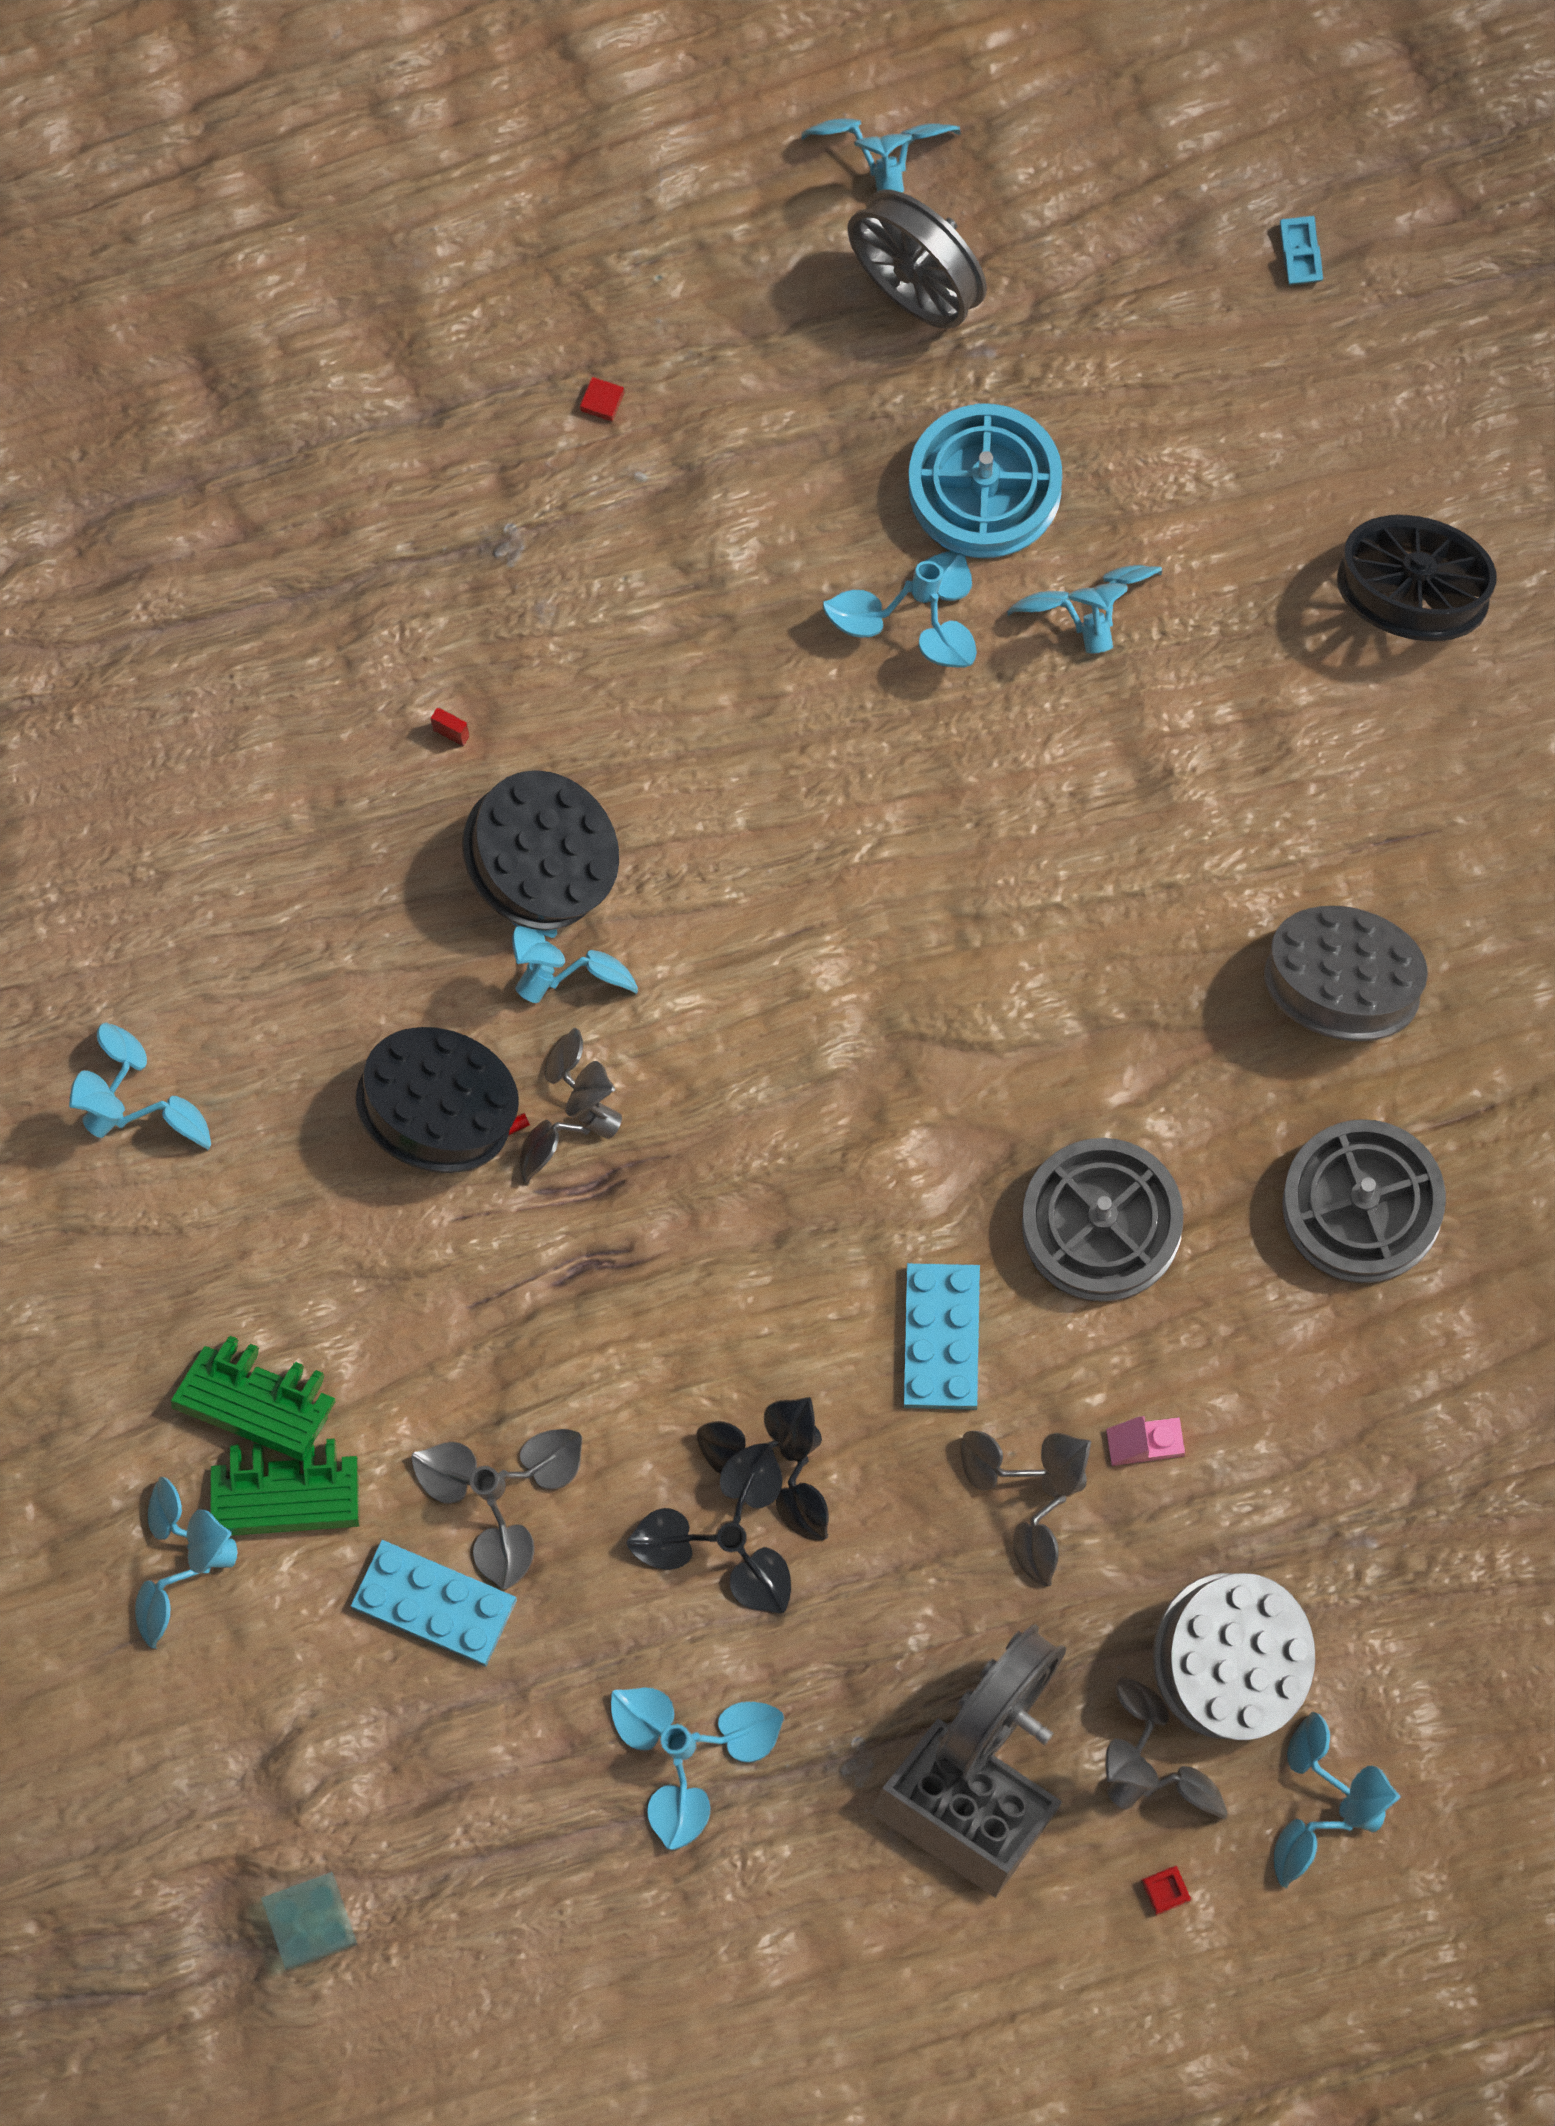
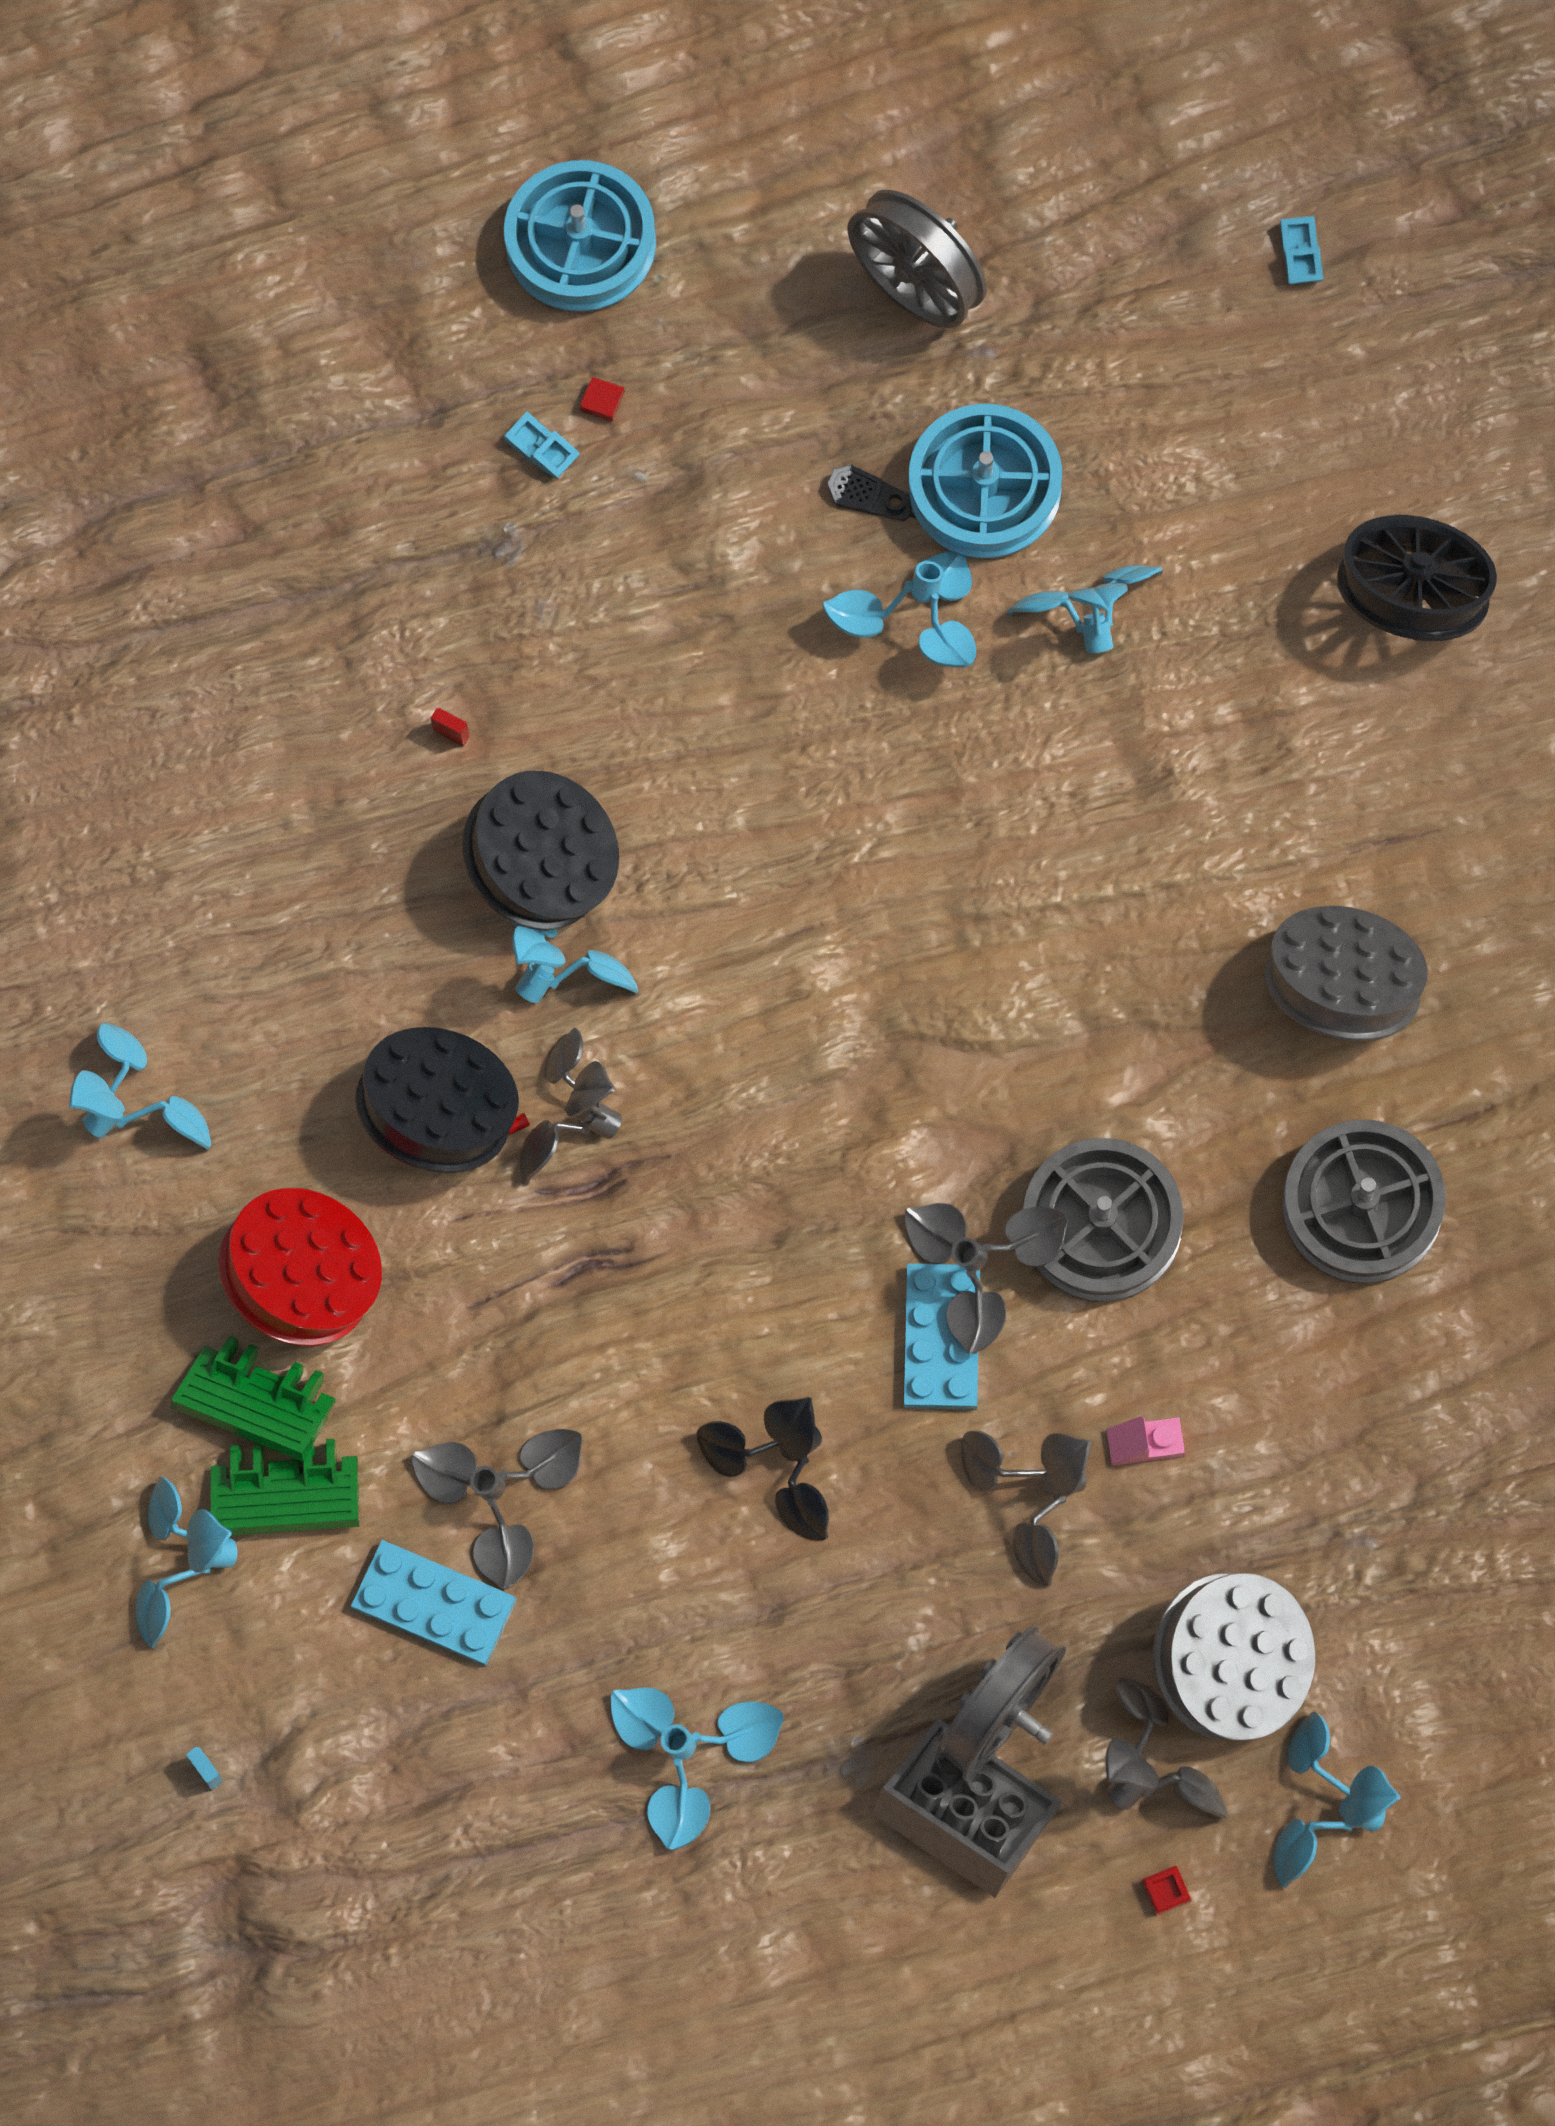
(204, 1767): none -> medium azure tile
(300, 1267): none -> red wheel
(309, 1921): clear light blue plate -> none
(540, 446): none -> medium azure slope
(580, 235): none -> medium azure wheel
(758, 1582): black plant -> none
(877, 499): none -> black piece
(887, 172): medium azure plant -> none
(940, 1233): none -> flat silver plant

